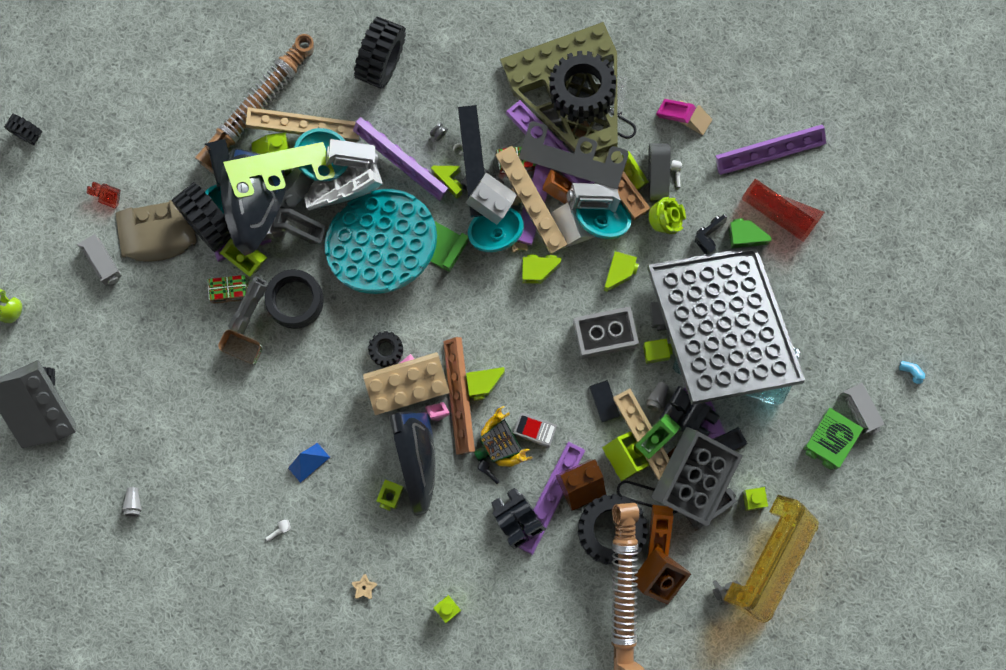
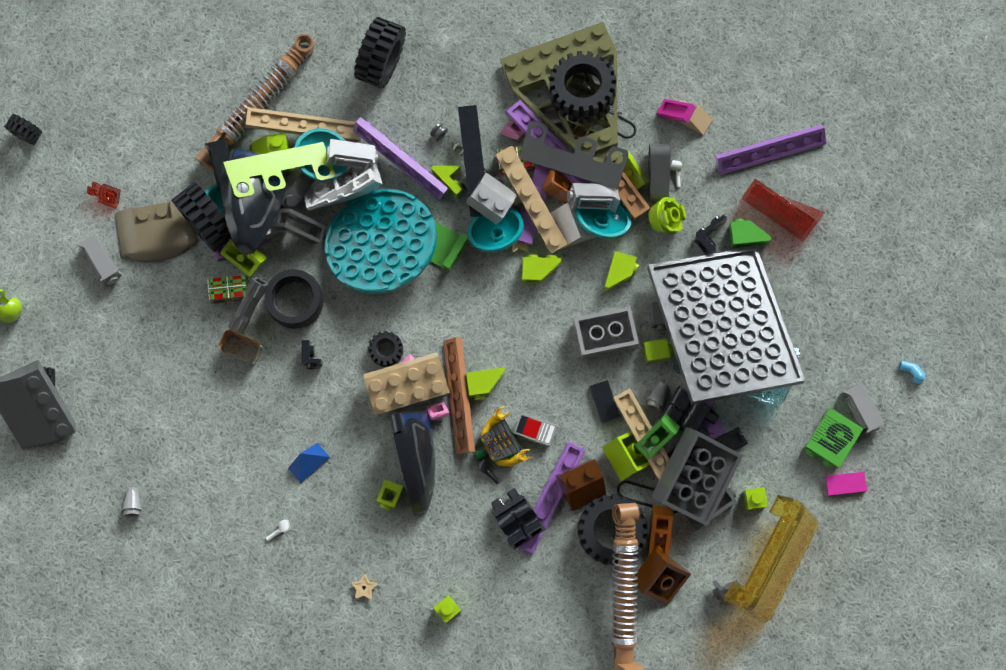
(307, 352): none -> black bracket
(511, 130): none -> bright pink slope
(845, 483): none -> dark pink tile

